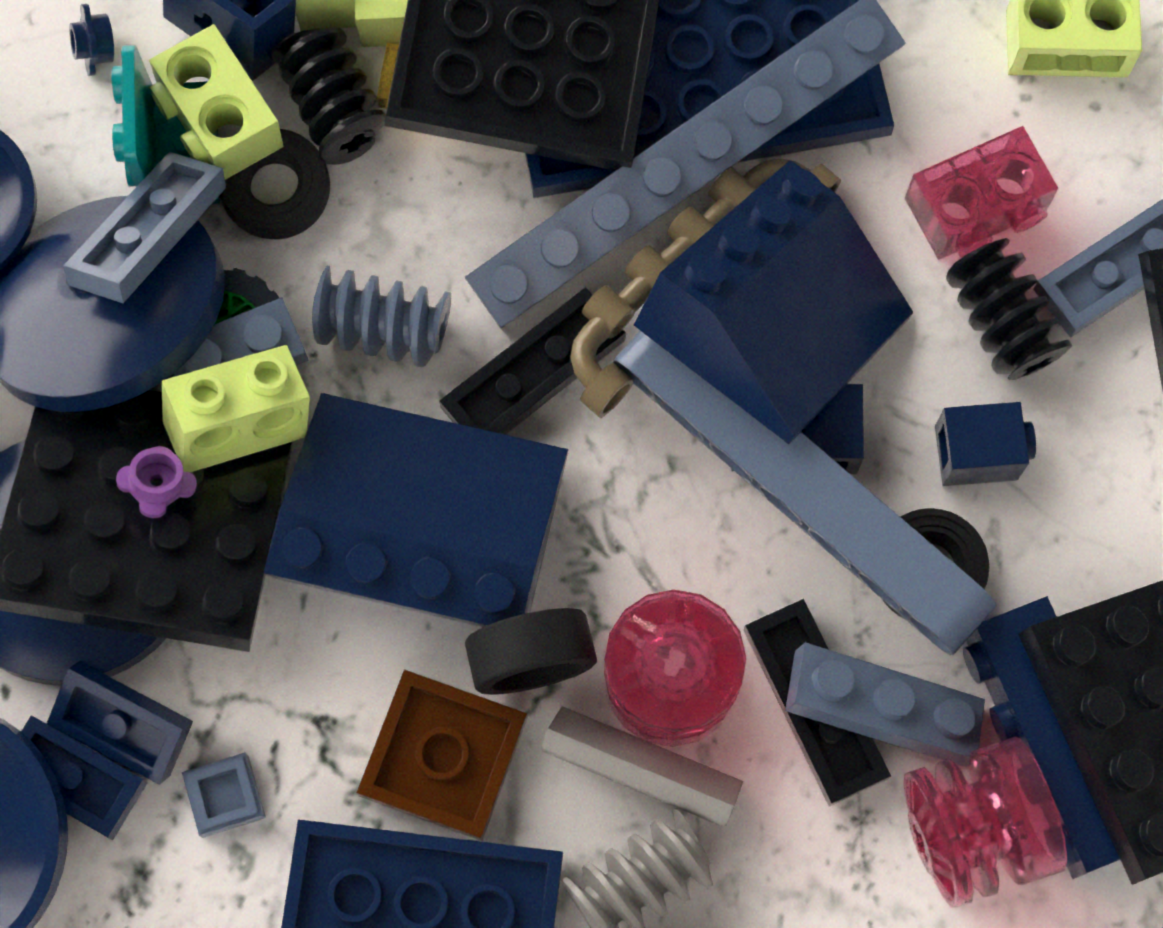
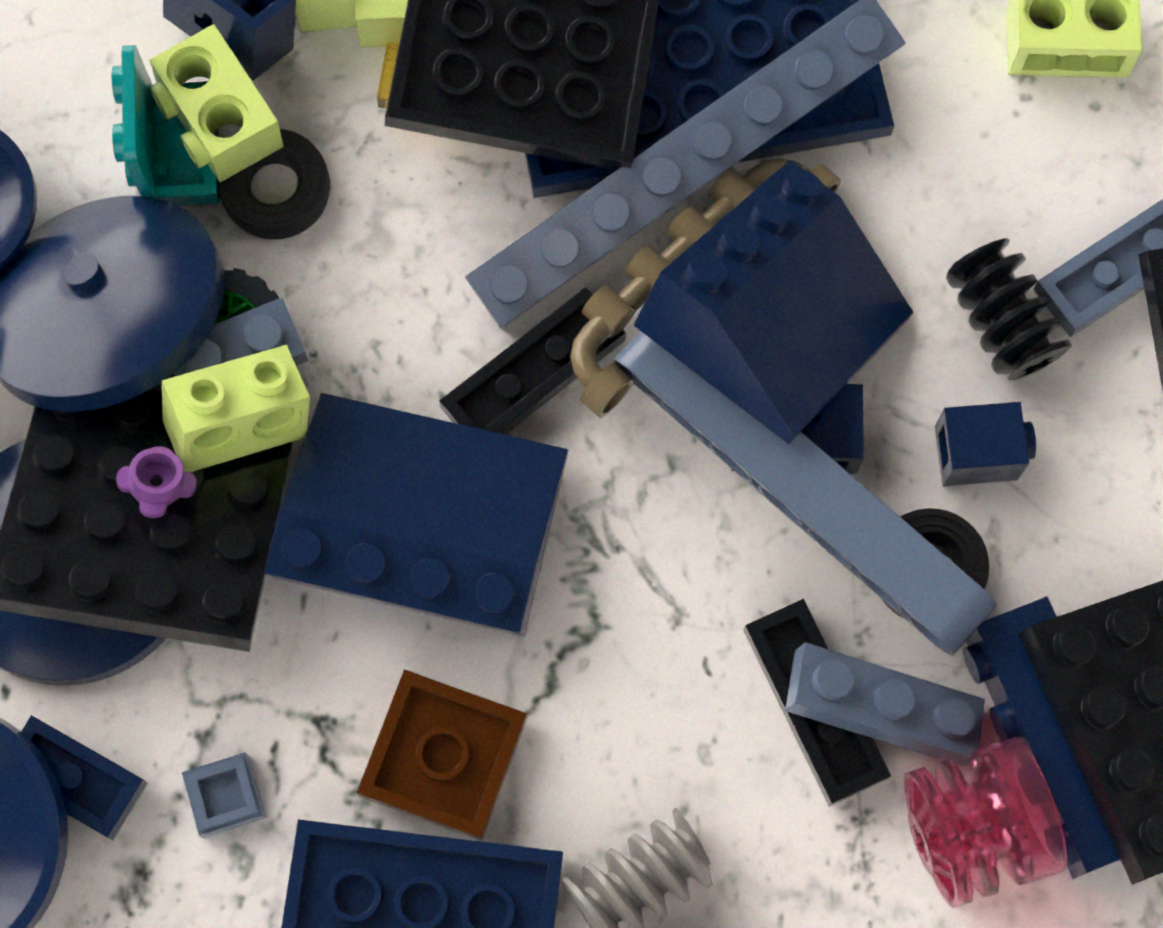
(92, 39): dark blue plate -> none
(119, 722): dark blue plate -> none
(145, 227): sand blue plate -> none
(329, 93): black piece -> none
(379, 318): sand blue piece -> none
(530, 651): black tyre -> none
(642, 766): light grey tile -> none
(694, 701): clear pink wheel -> none
(972, 183): clear pink brick -> none

